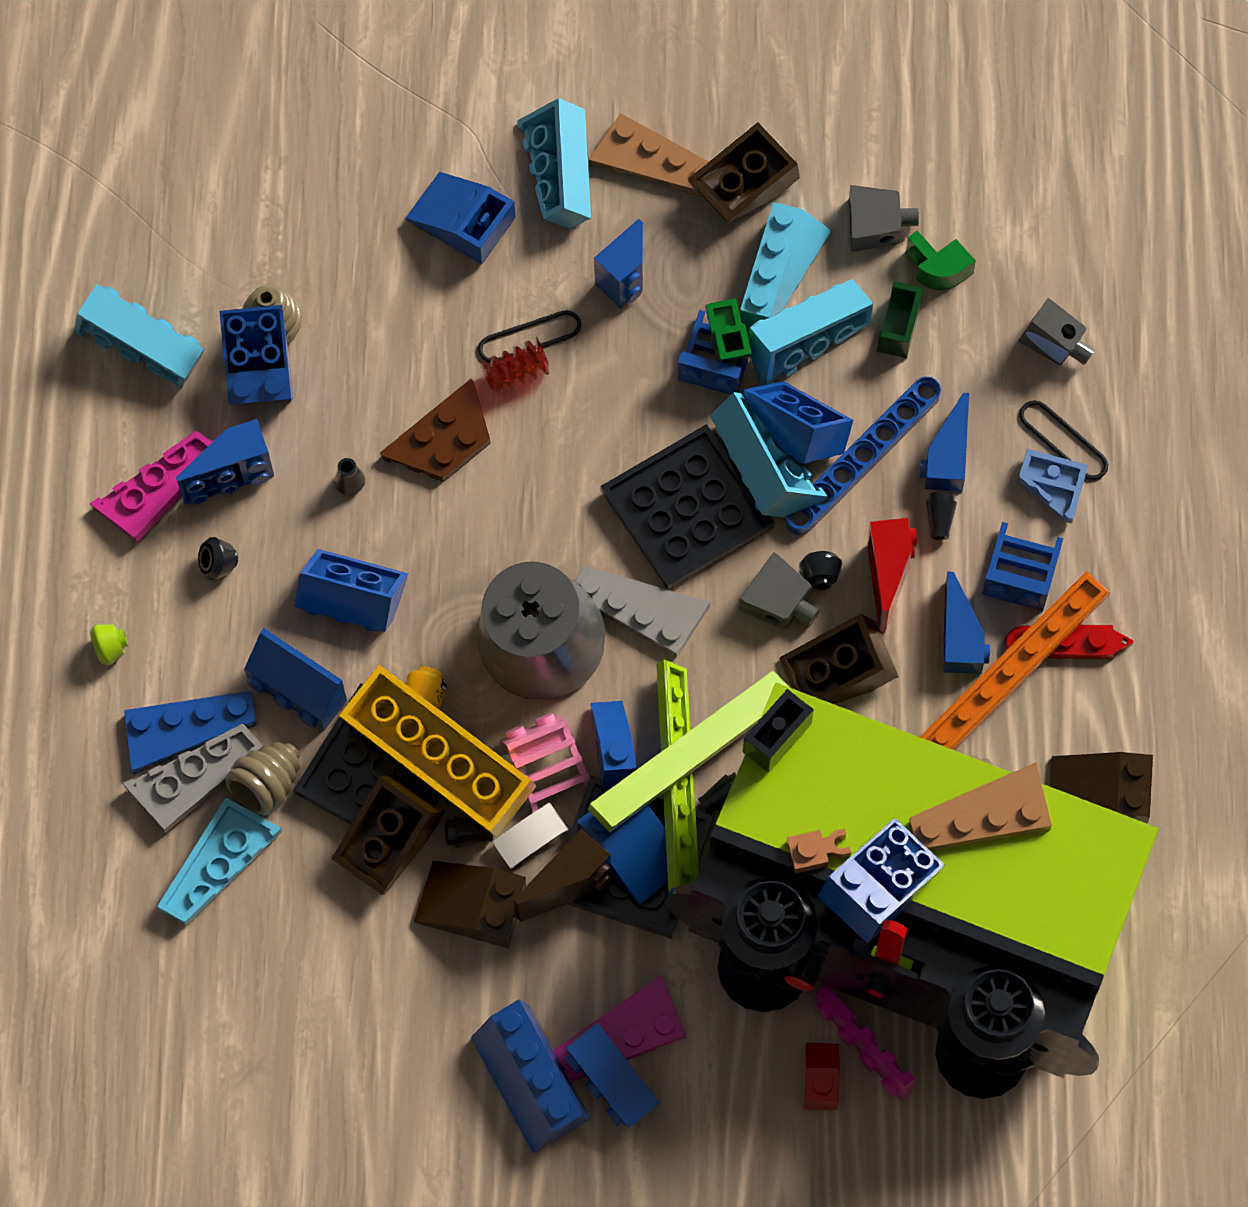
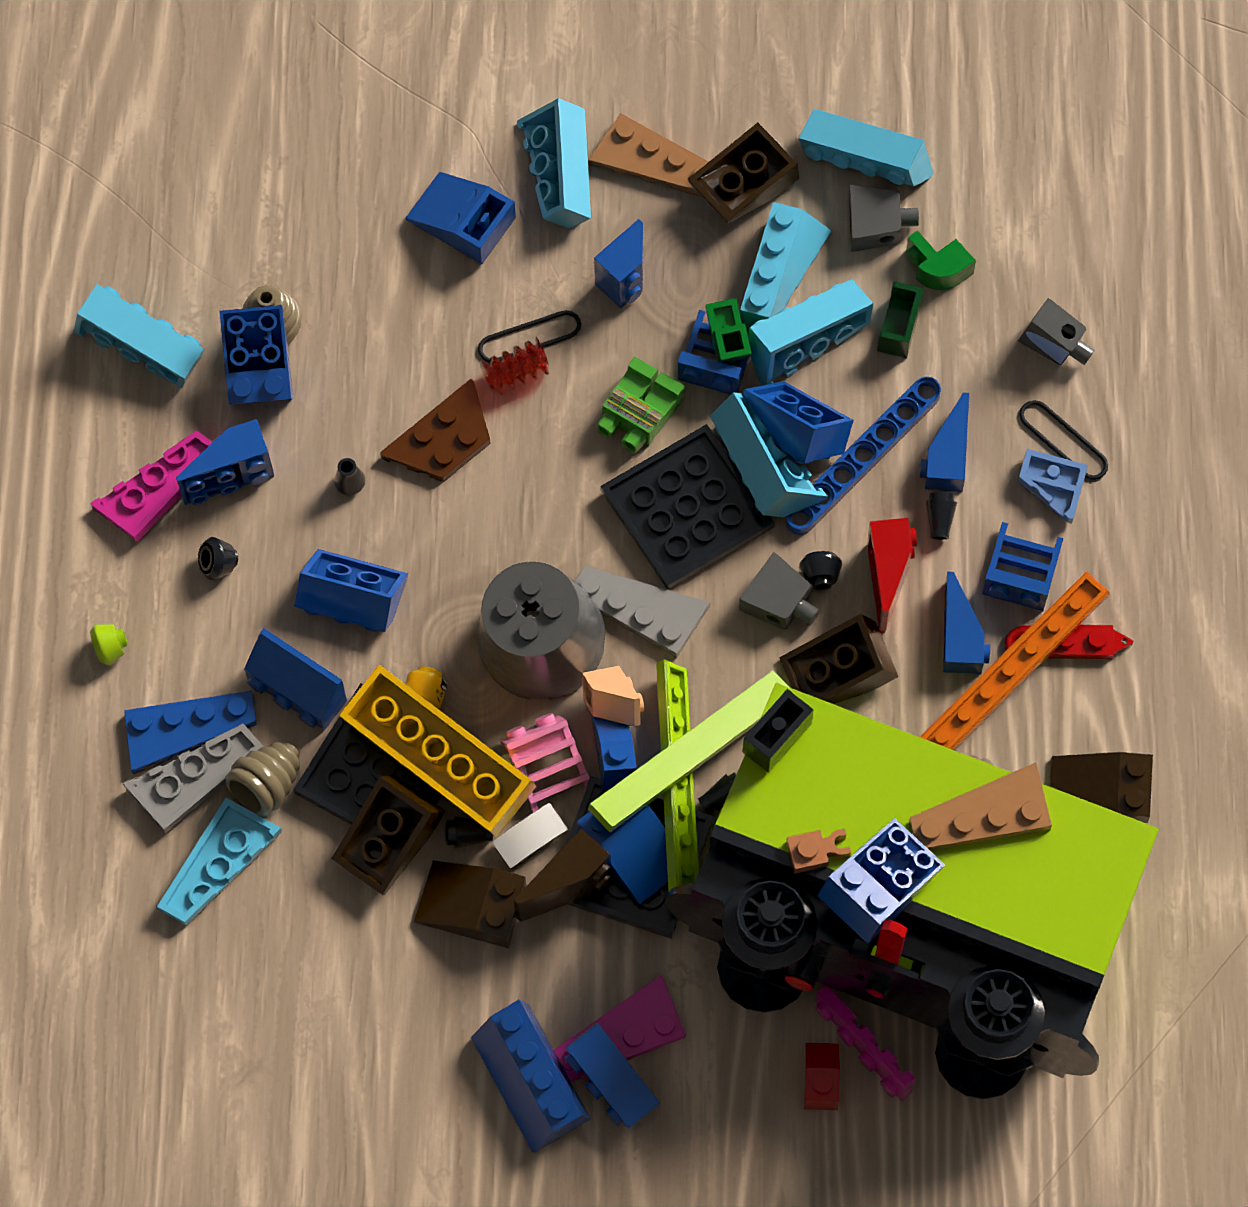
(612, 696): none -> light nougat slope
(640, 405): none -> bright green hips
(865, 148): none -> medium azure wedge

